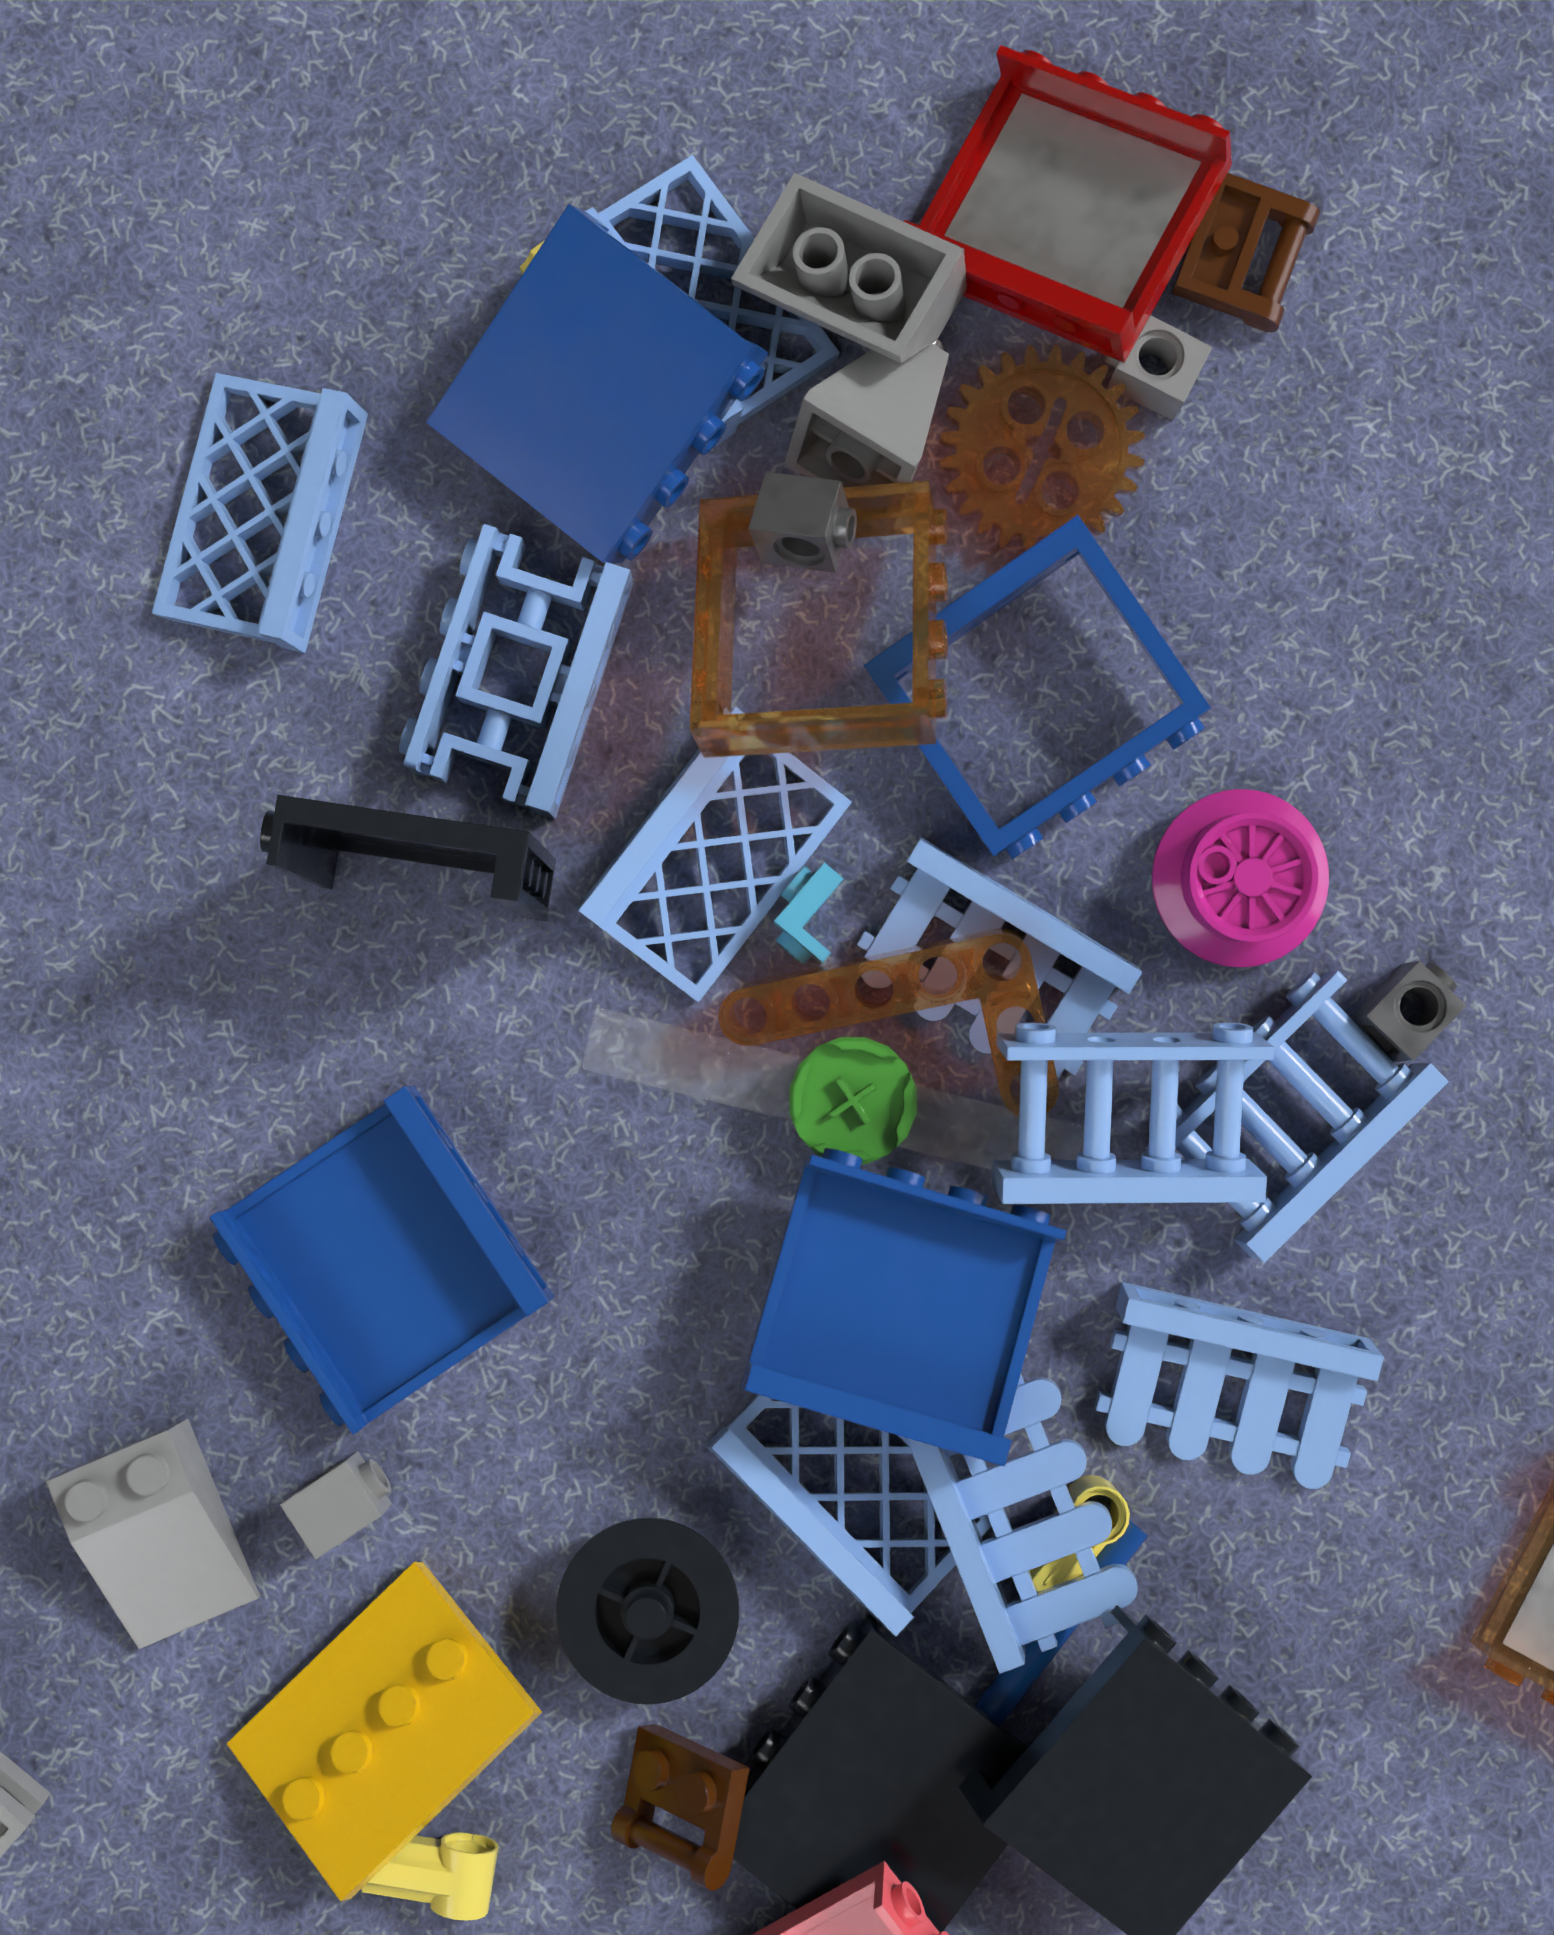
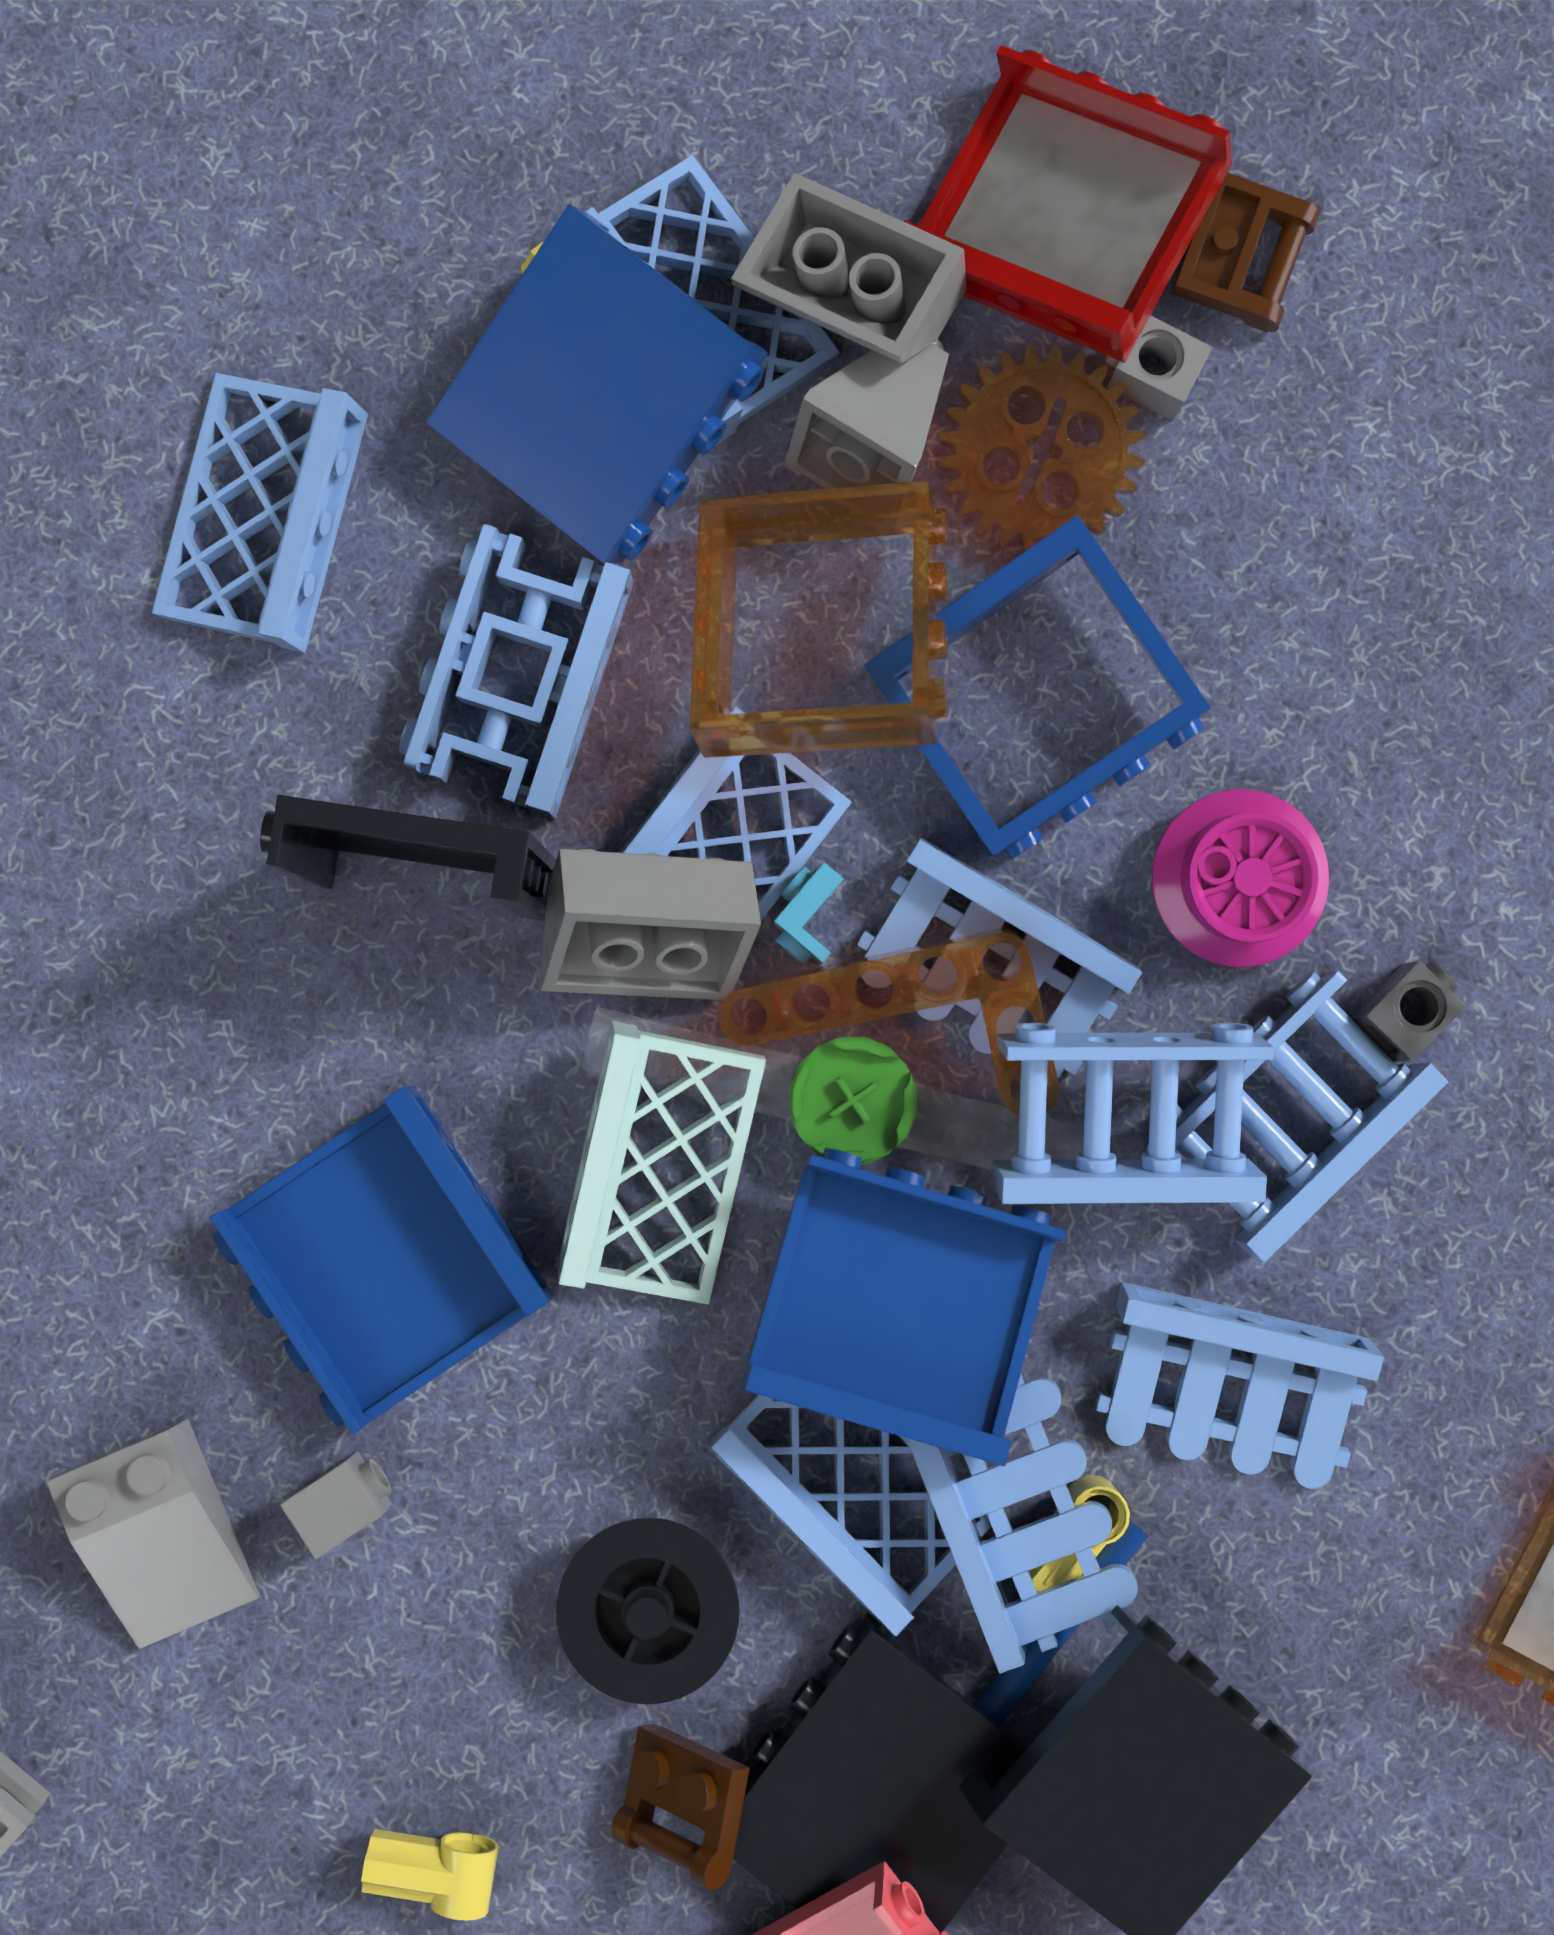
(383, 1730): yellow plate -> none
(604, 1156): none -> light aqua fence
(647, 925): none -> light grey slope
(802, 522): flat silver brick -> none

